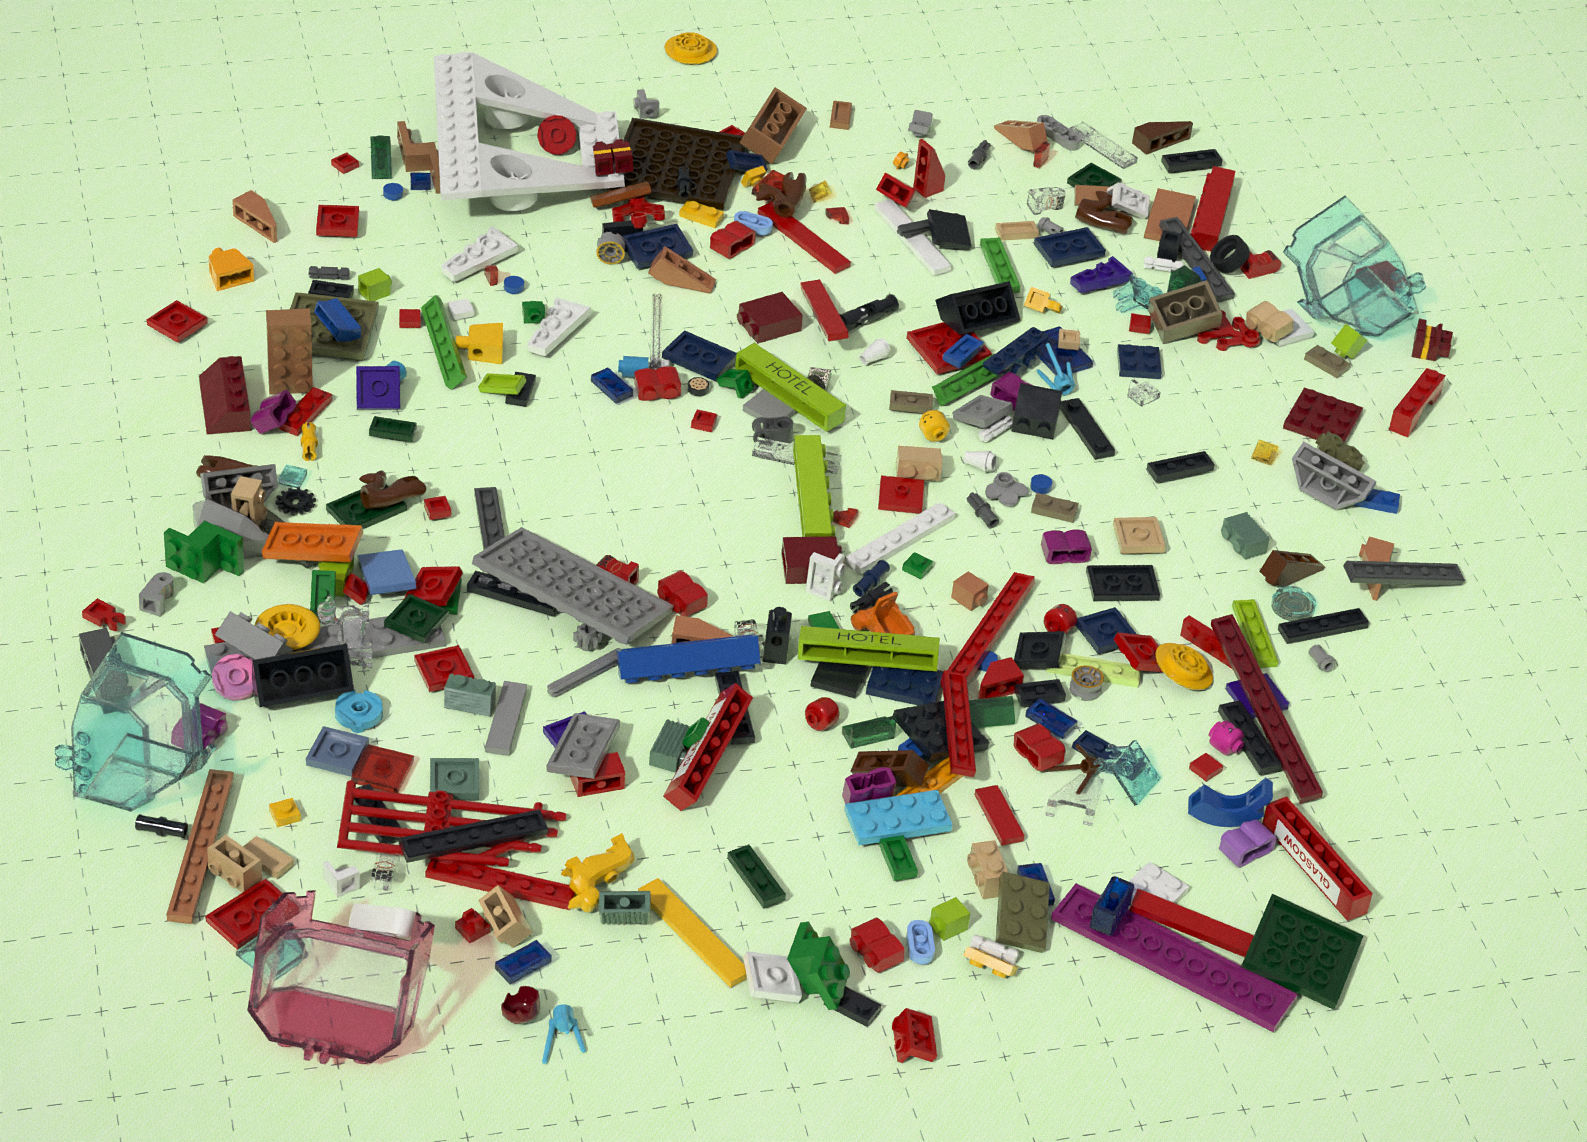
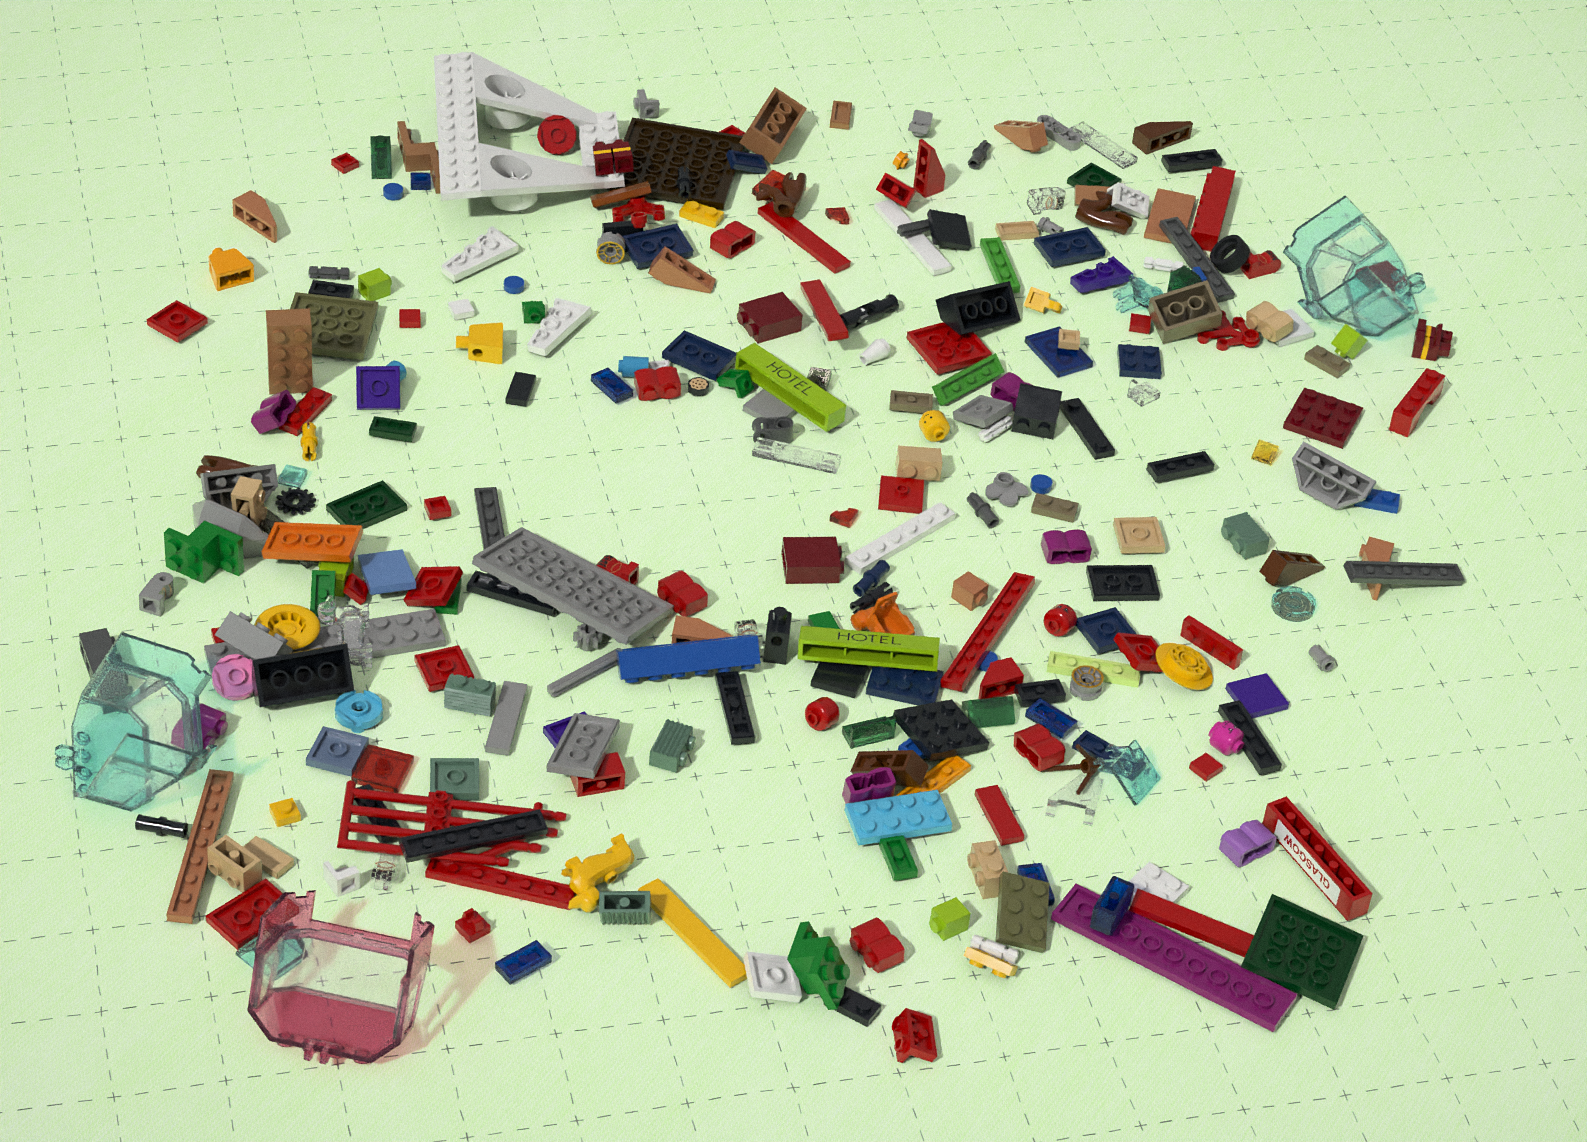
(103, 613): red plate -> none
(225, 396): dark red slope -> none
(337, 220): red plate -> none
(338, 320): blue piece -> none
(375, 496): reddish brown piece -> none
(382, 920): white beam -> none
(416, 618): dark green tile -> none
(443, 342): bright green plate -> none
(491, 274): clear red tile -> none
(502, 383): lime tile -> none
(505, 917): tan brick -> none
(522, 1006): dark red hair -> none
(563, 1020): medium azure plant -> none
(656, 331): clear axle -> none
(690, 48): yellow wheel -> none
(695, 732): green tile -> none
(704, 420): red tile -> none
(706, 752): red brick -> none
(753, 176): yellow plate -> none
(756, 876): dark green plate -> none
(759, 223): light blue plate -> none
(812, 486): lime brick -> none
(820, 191): clear yellow slope -> none
(825, 576): white bracket -> none
(917, 565): green plate -> none
(920, 947): light blue plate -> none
(958, 724): red tile -> none
(963, 351): blue plate -> none
(981, 459): white cone -> none
(1018, 354): dark blue bracket -> none
(1039, 649): black tile -> none
(1041, 155): clear red tile -> none
(1061, 381): medium azure plant -> none
(1169, 245): black panel -> none
(1230, 810): blue arch -> none
(1255, 632): lime tile -> none
(1266, 709): dark red plate -> none
(1323, 626): black tile -> none
(1335, 447): olive brick -> none

